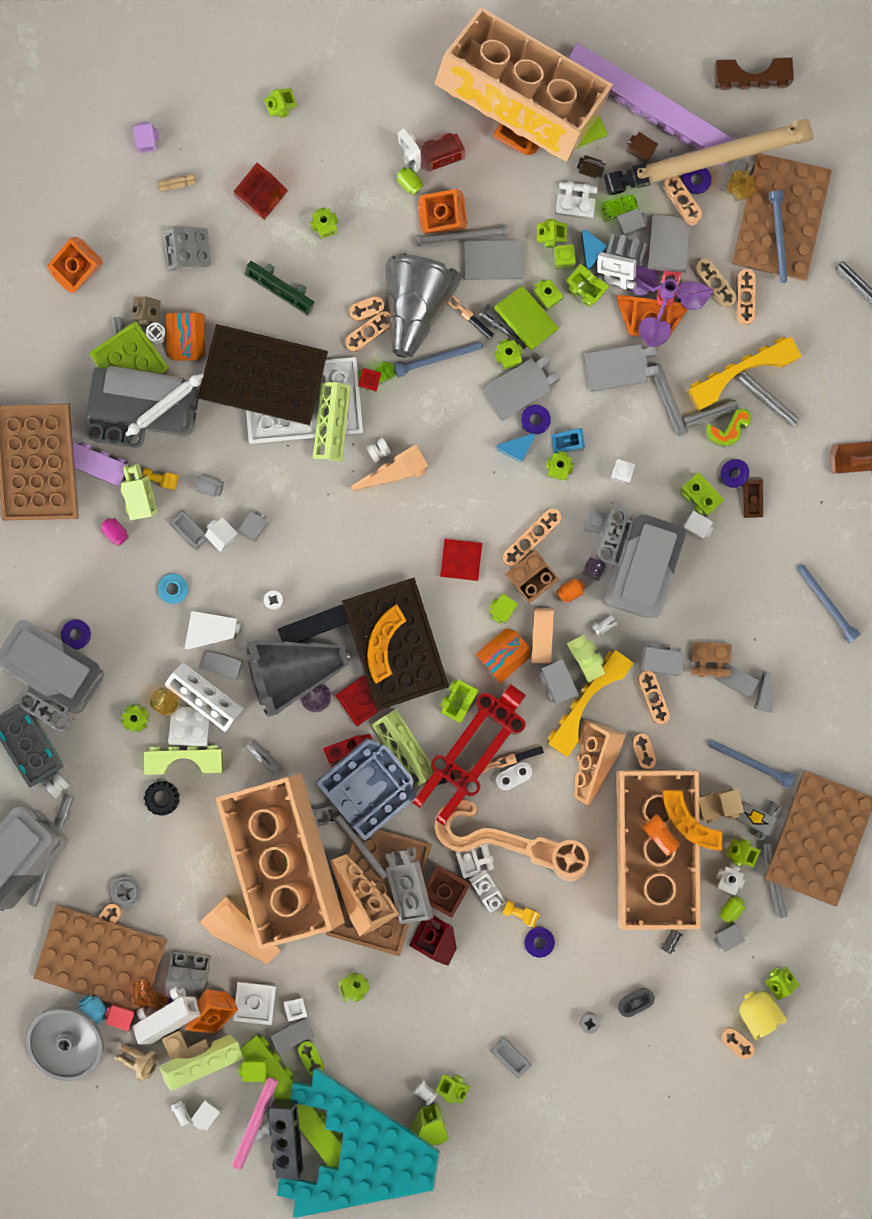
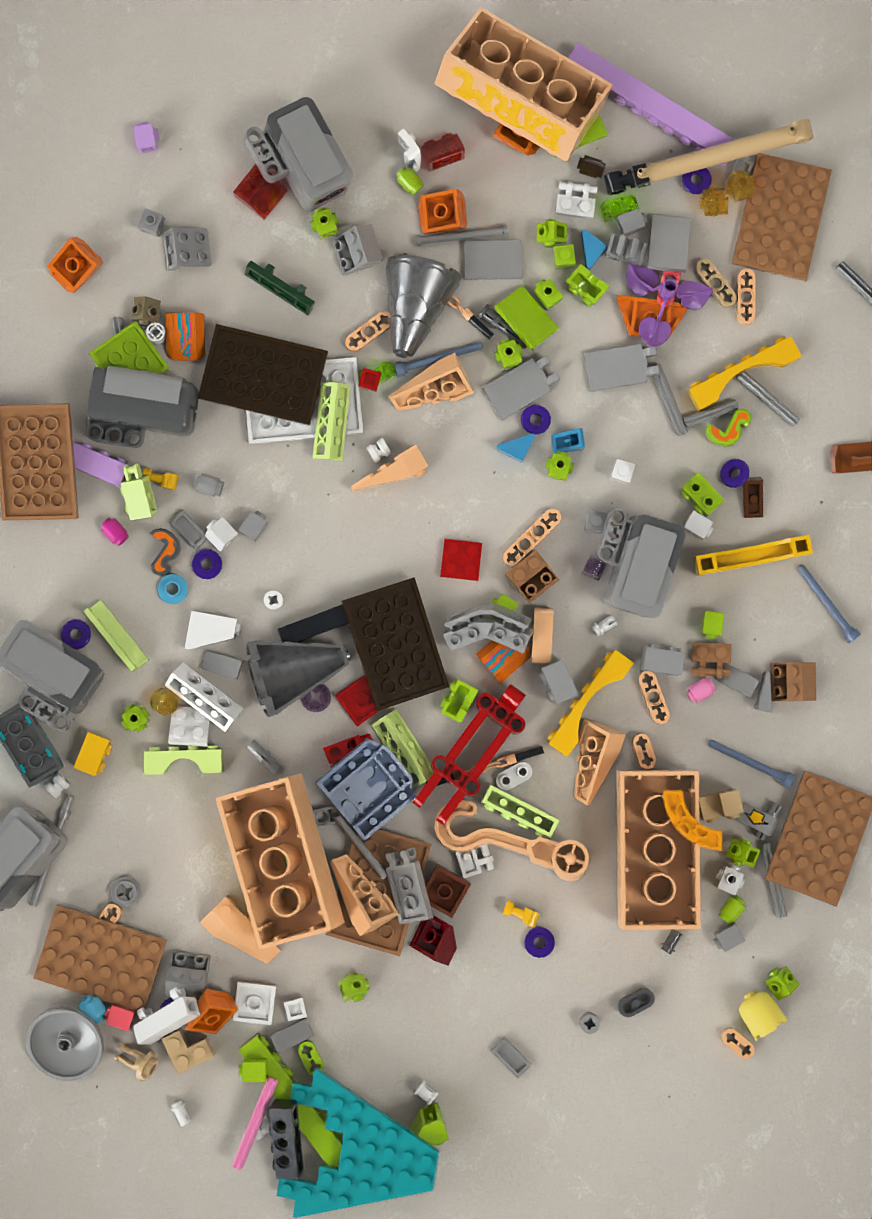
(93, 754): none -> yellow brick
(116, 636): none -> yellowish green fence
(145, 996): clear orange piece -> none
(150, 798): black tyre -> none
(151, 222): none -> light grey brick
(165, 404): white wheel -> none
(168, 553): none -> dark grey animal
(177, 182): tan axle -> none
(183, 1071): yellowish green arch -> none
(205, 1114): white brick -> none
(216, 564): none -> dark purple piece
(280, 102): lime brick -> none
(302, 152): none -> light grey piece
(357, 249): none -> light grey slope
(364, 305): light nougat beam -> none
(379, 641): light orange tile -> none
(439, 382): none -> light nougat wedge
(453, 1088): lime brick -> none
(487, 891): white slope -> none
(507, 629): none -> light grey brick
(519, 810): none -> yellowish green brick
(571, 590): orange brick -> none
(586, 659): yellowish green brick -> none
(617, 266): white plate -> none
(641, 147): reddish brown brick -> none
(657, 831): orange piece -> none
(682, 208): light nougat beam -> none
(701, 690): none -> bright pink brick
(712, 624): none -> lime brick
(714, 201): none -> clear yellow brick
(730, 75): reddish brown arch -> none
(753, 555): none -> yellow arch
(776, 199): sand blue piece -> none
(793, 681): none -> medium nougat slope

